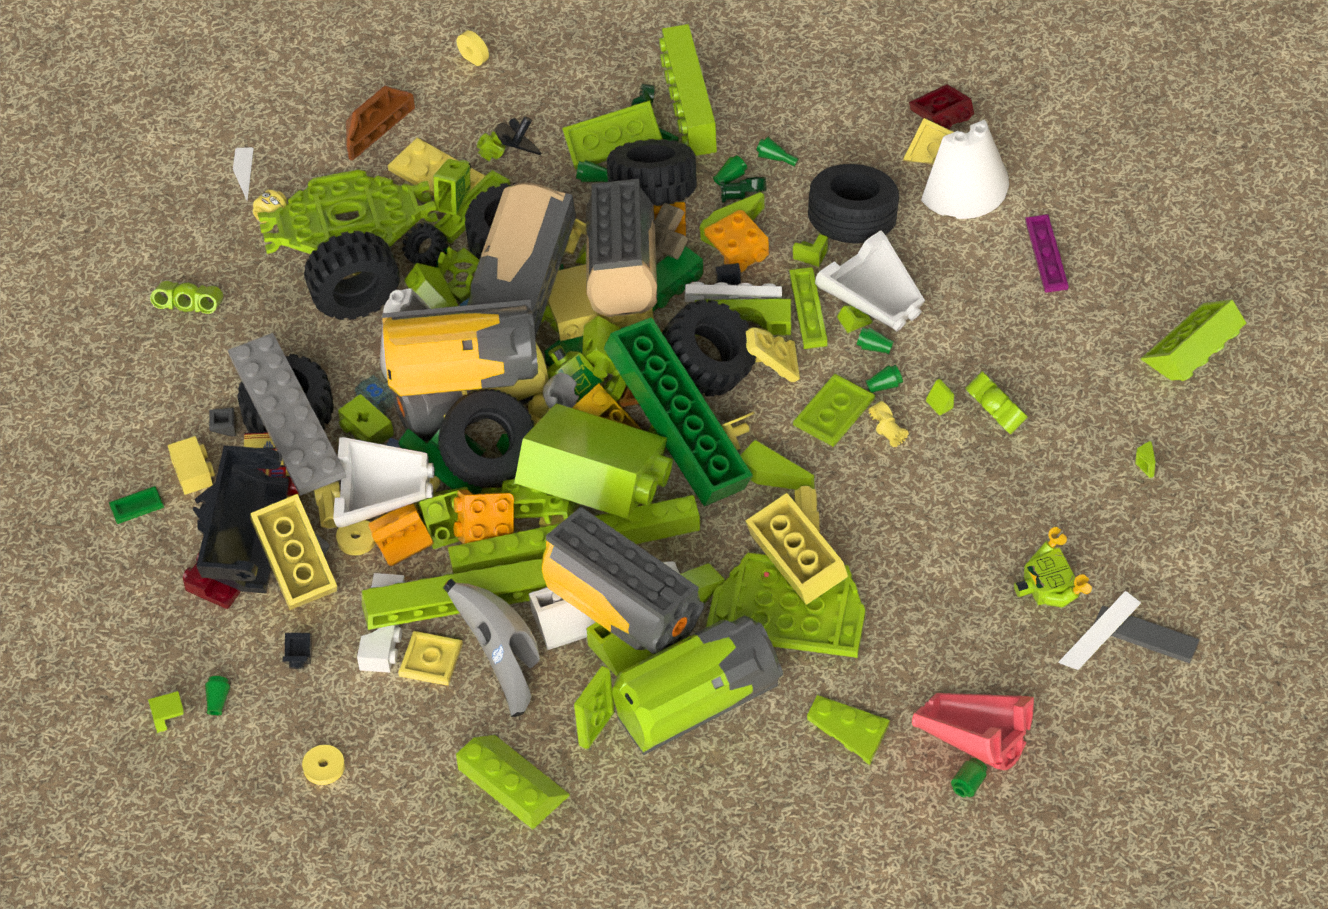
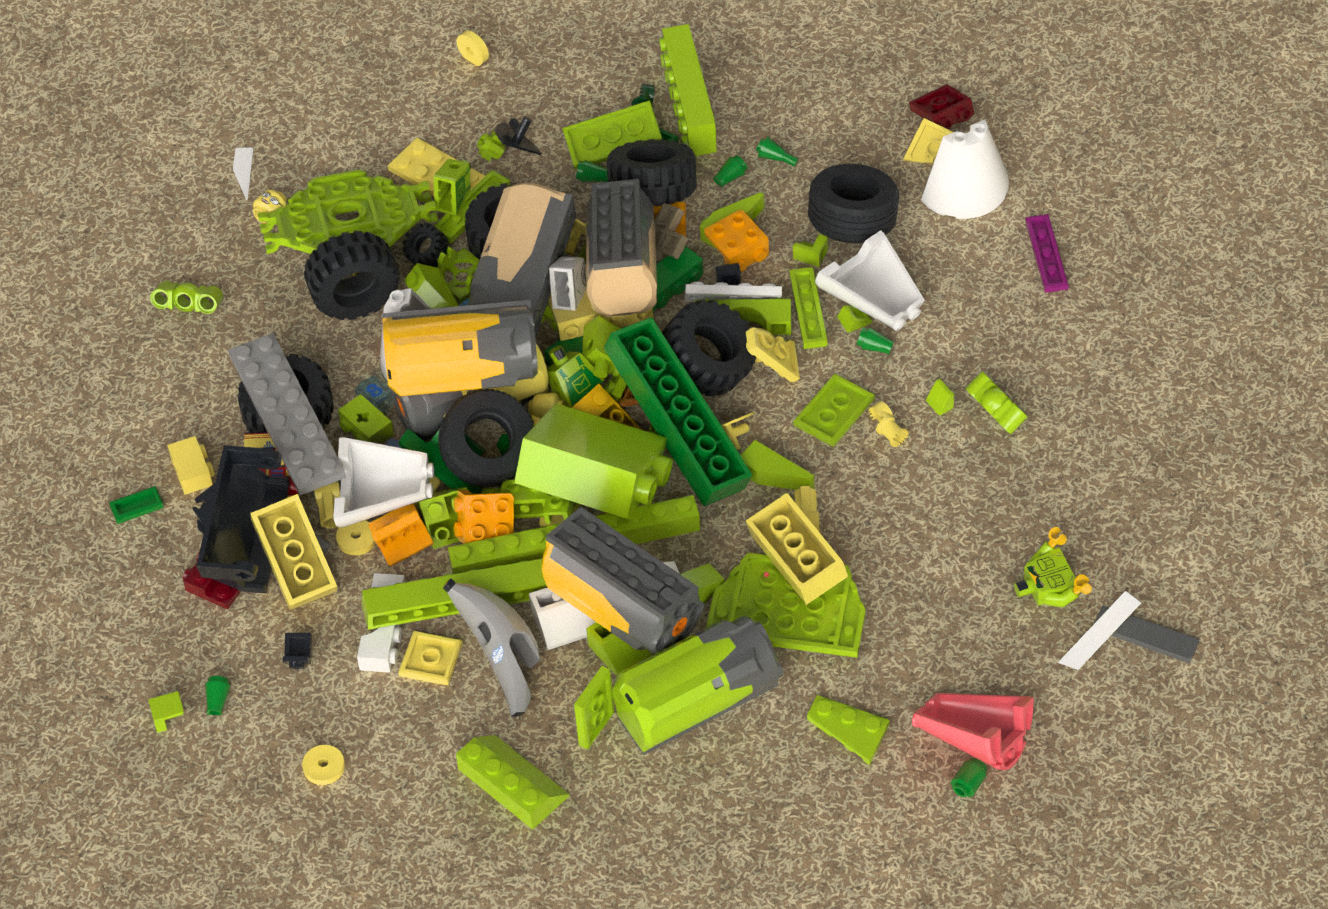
(223, 421): dark grey slope -> none
(376, 118): dark orange wedge -> none
(560, 390): light grey hair -> none
(568, 276): none -> white torso
(737, 190): dark green connector -> none
(885, 379): green cone -> none
(1145, 459): lime slope -> none
(1195, 340): lime slope -> none

